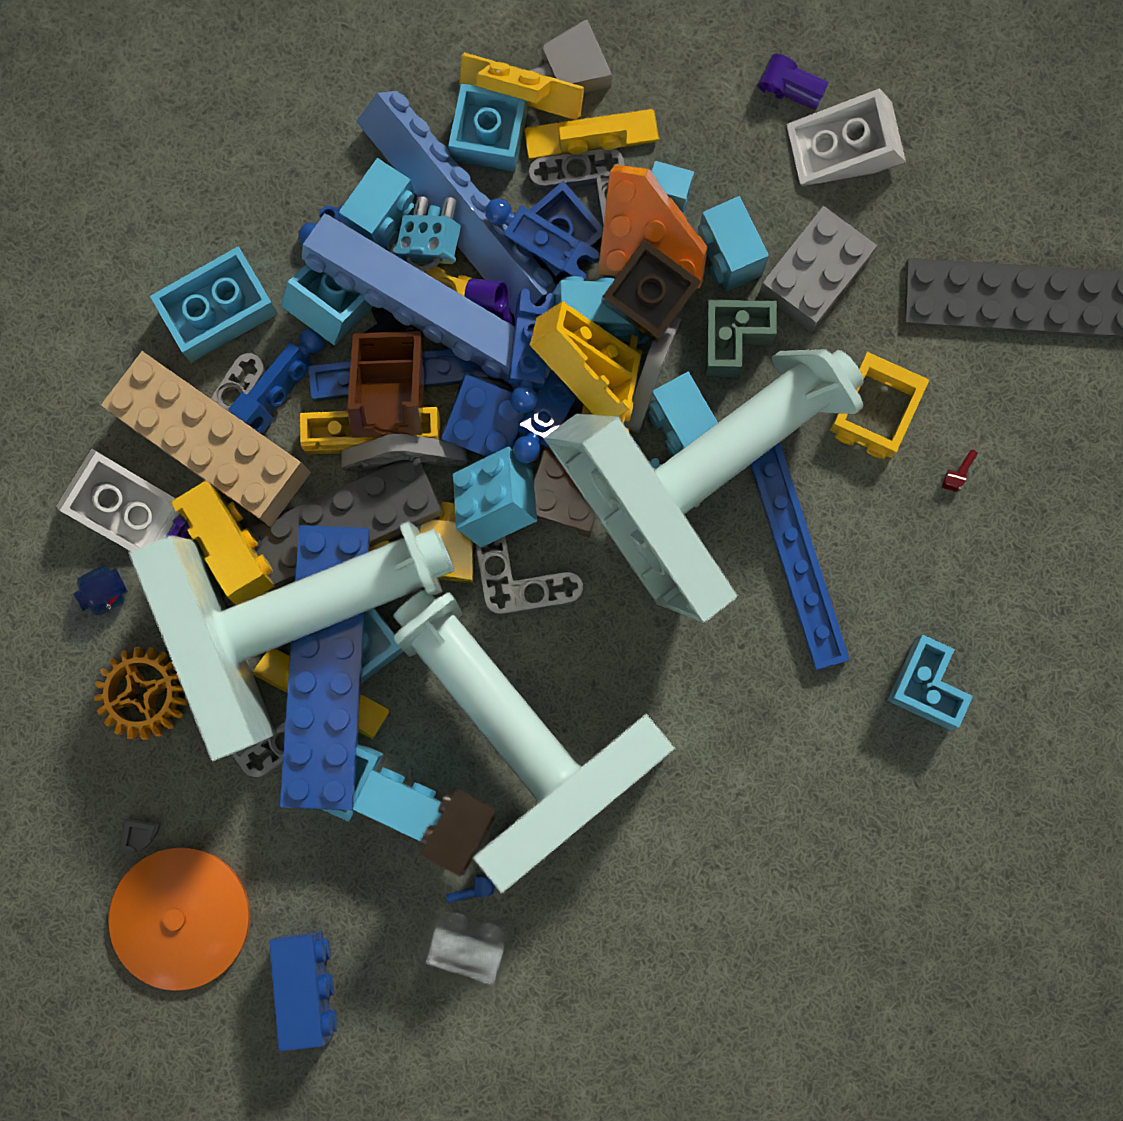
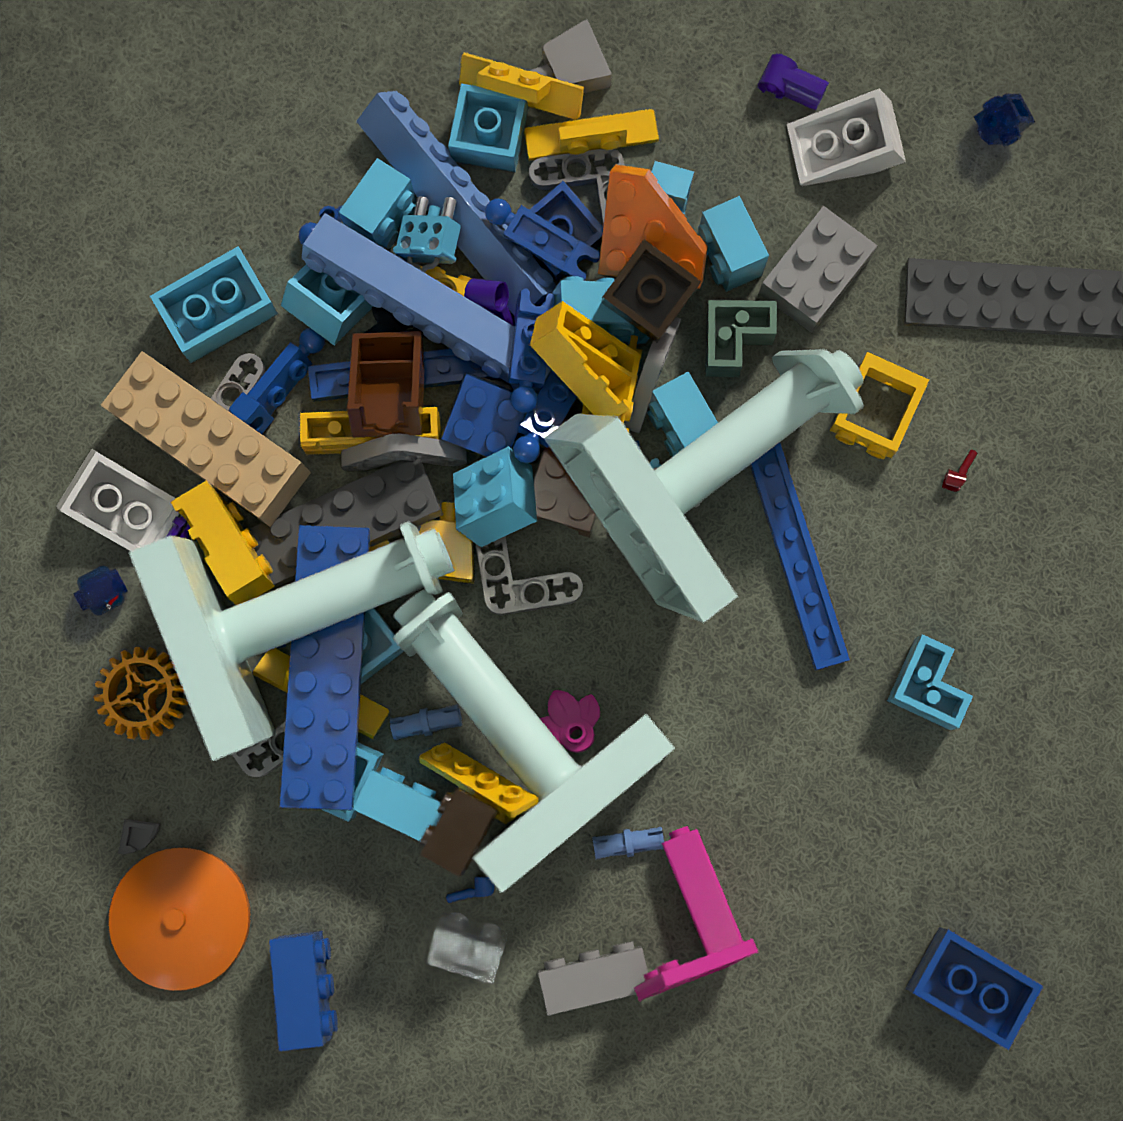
(425, 722): none -> medium blue pin
(479, 781): none -> yellow bracket
(570, 715): none -> dark pink plate
(592, 978): none -> light grey brick
(628, 842): none -> medium blue pin
(709, 913): none -> dark pink piece
(974, 987): none -> blue brick
(1003, 119): none -> clear blue brick

